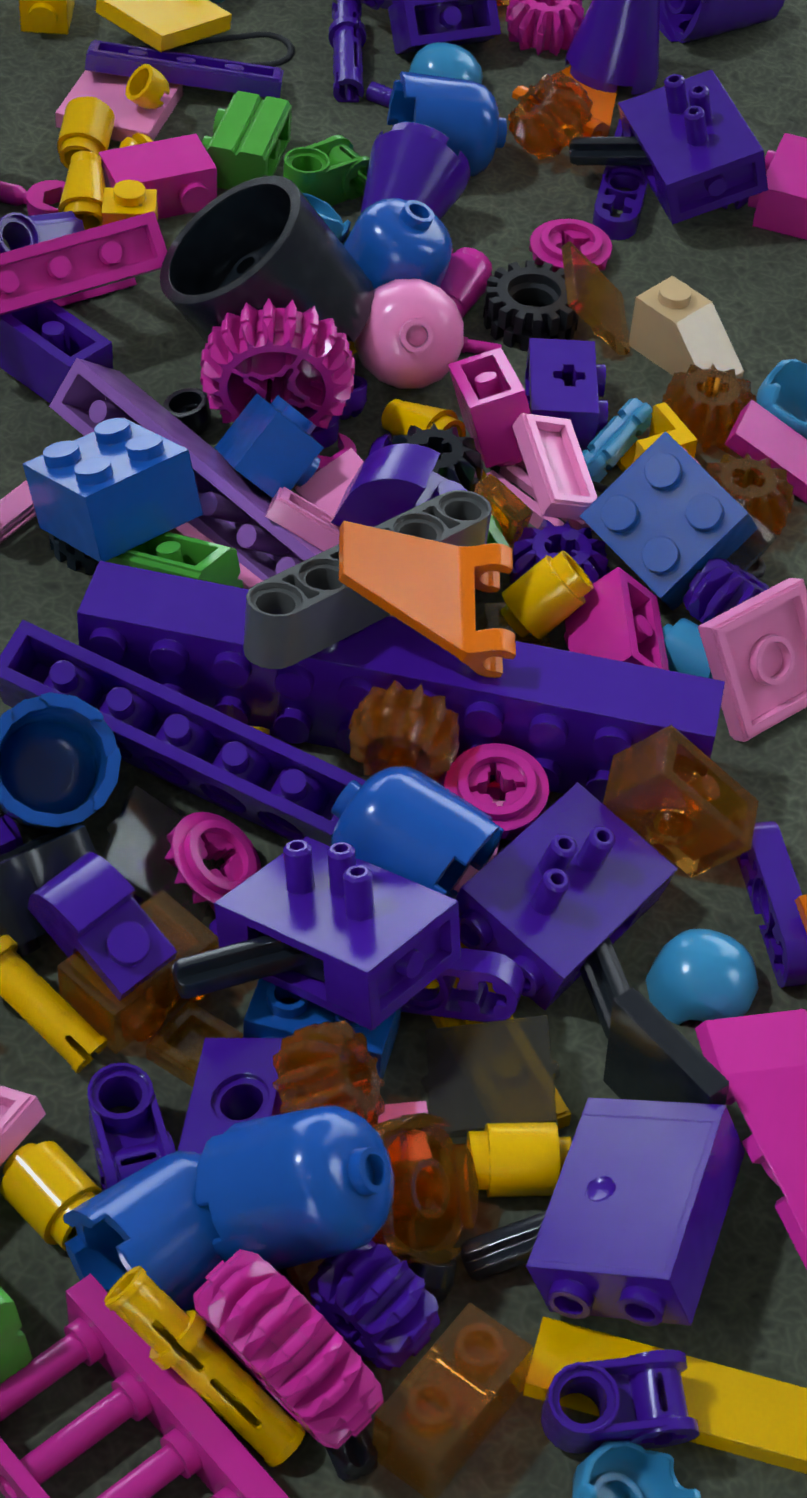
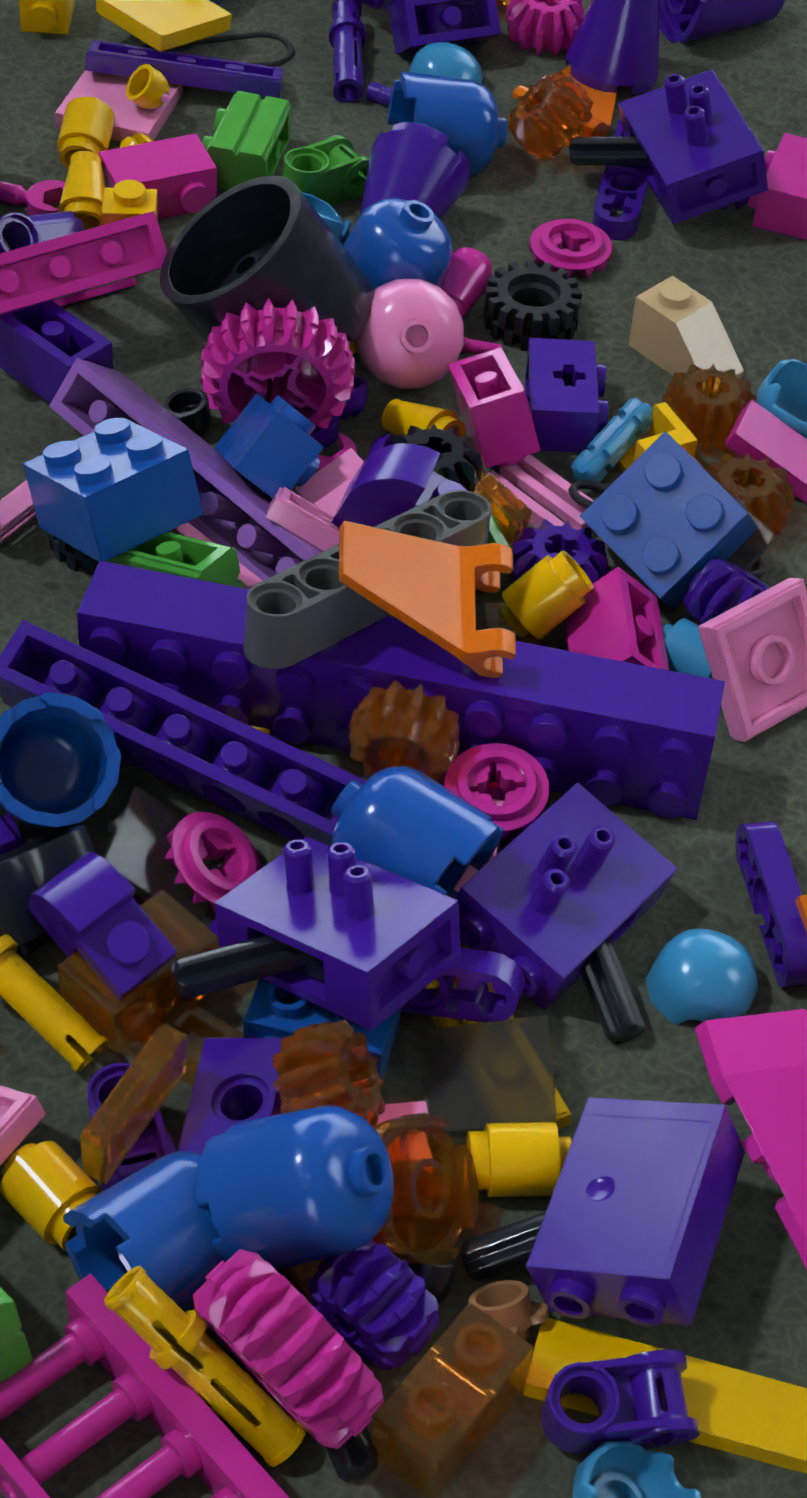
(133, 1103): none -> clear orange tile
(510, 1305): none -> medium nougat plate
(554, 465): bright pink tile -> none
(595, 299): clear orange piece -> none
(654, 1060): black tile -> none
(681, 801): clear orange brick -> none

